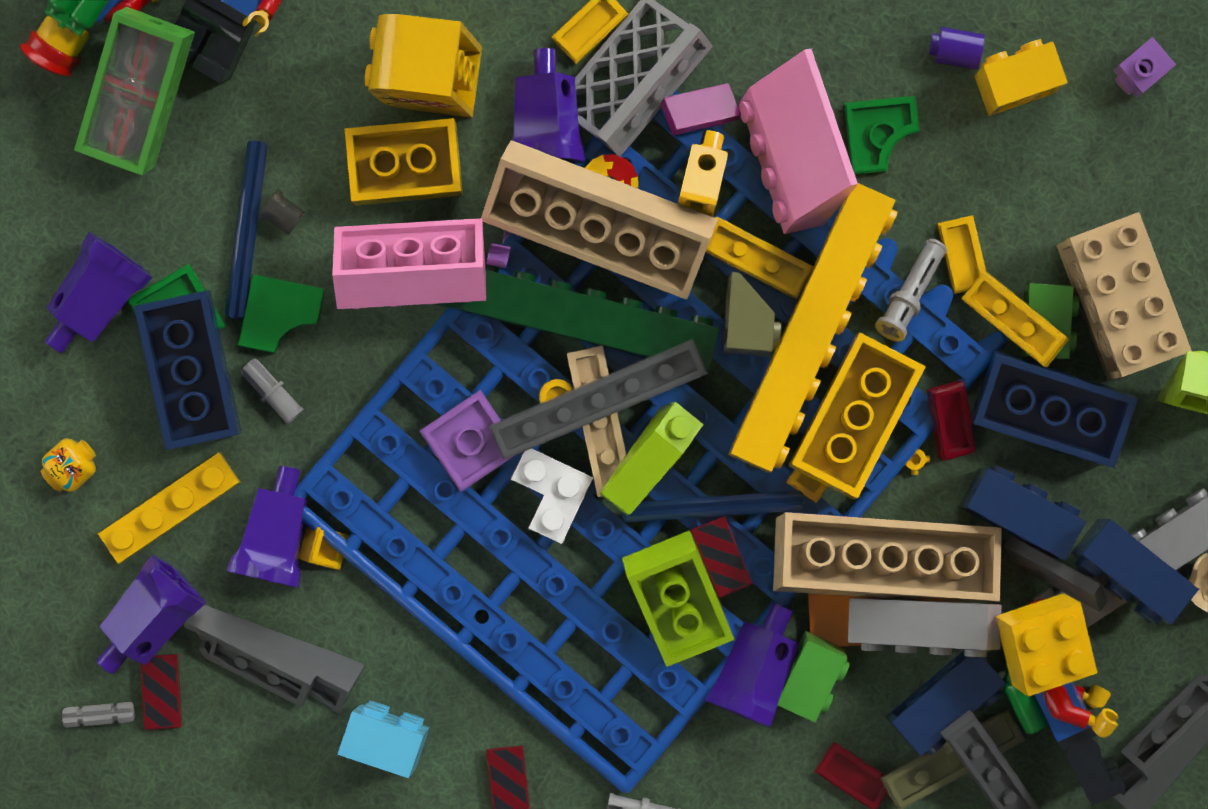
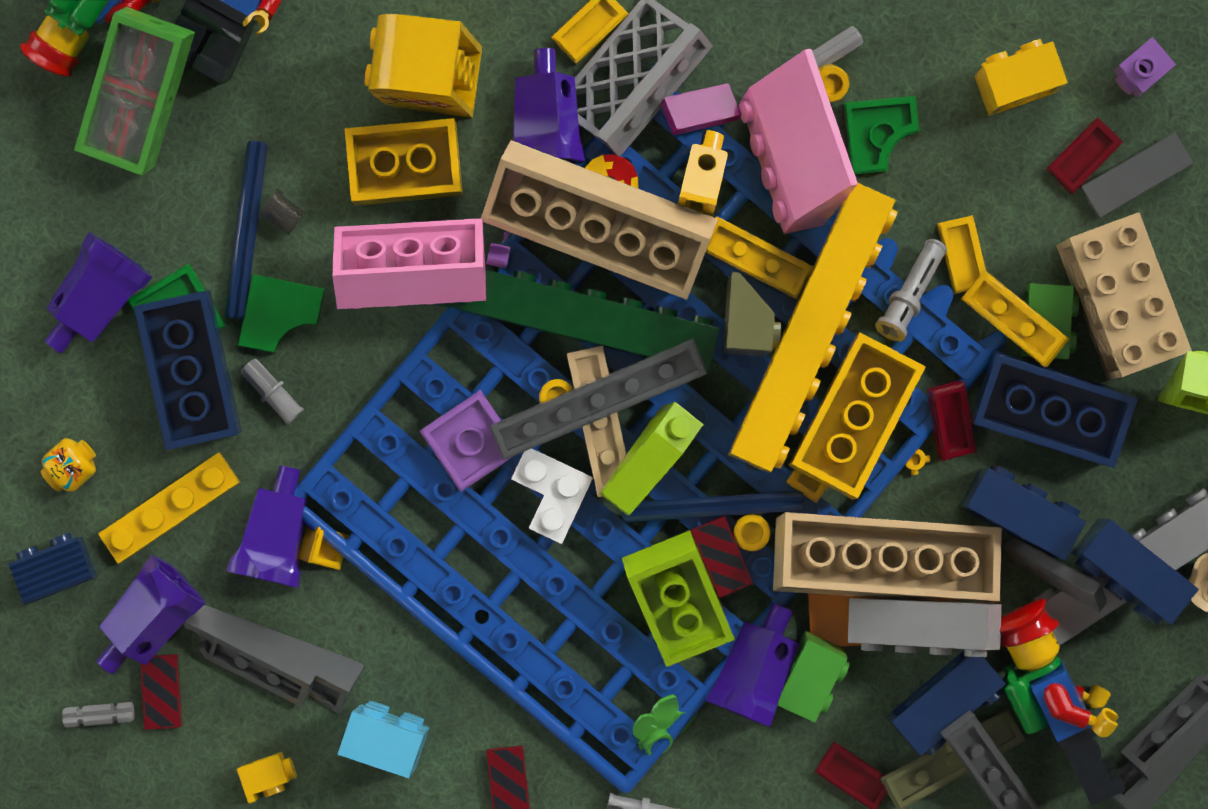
(52, 569): none -> dark blue brick
(266, 776): none -> yellow brick
(654, 726): none -> bright green plate
(751, 532): none -> yellow tile
(835, 81): none -> yellow tile
(837, 46): none -> light grey axle
(957, 48): dark purple brick -> none
(1046, 644): yellow brick -> none
(1084, 155): none -> dark red tile
(1136, 175): none -> dark grey tile

